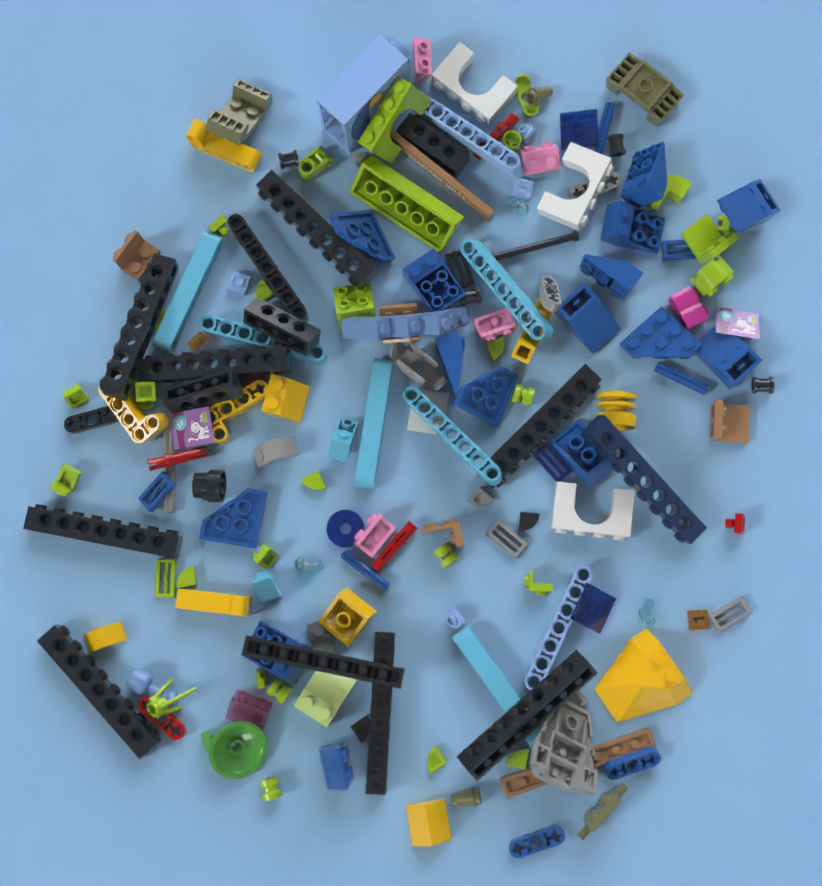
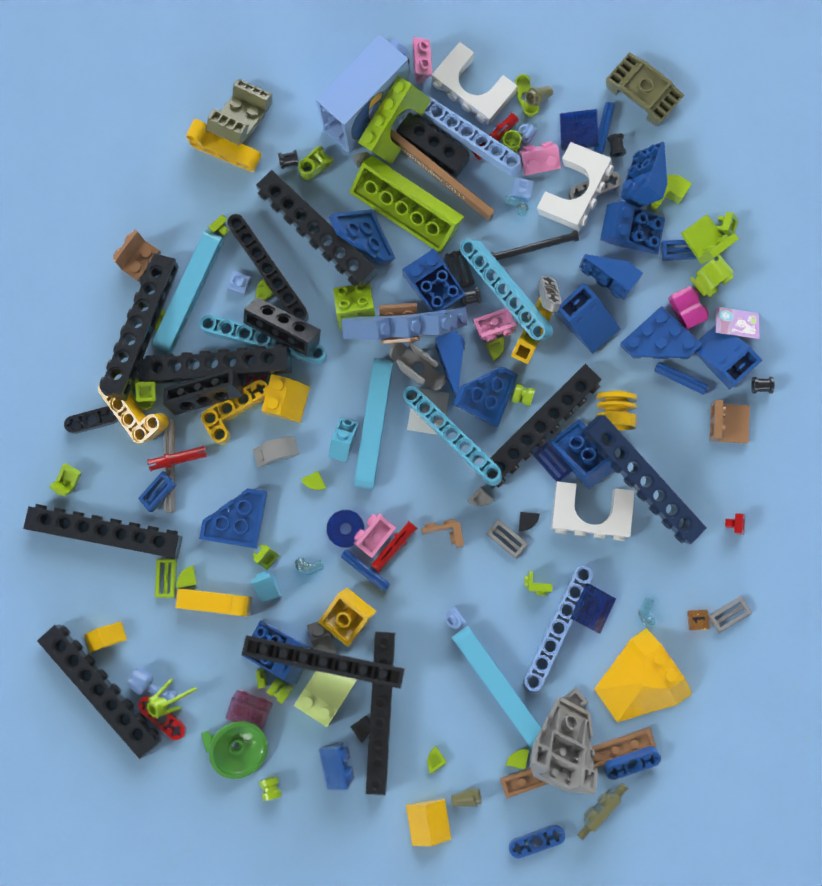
(75, 396): lime tile -> none
(191, 428): sticker -> none
(197, 341): clear orange tile -> none
(210, 486): black piece -> none
(443, 551): lime wheel -> none
(527, 715): black brick -> none
(748, 206): blue slope -> none

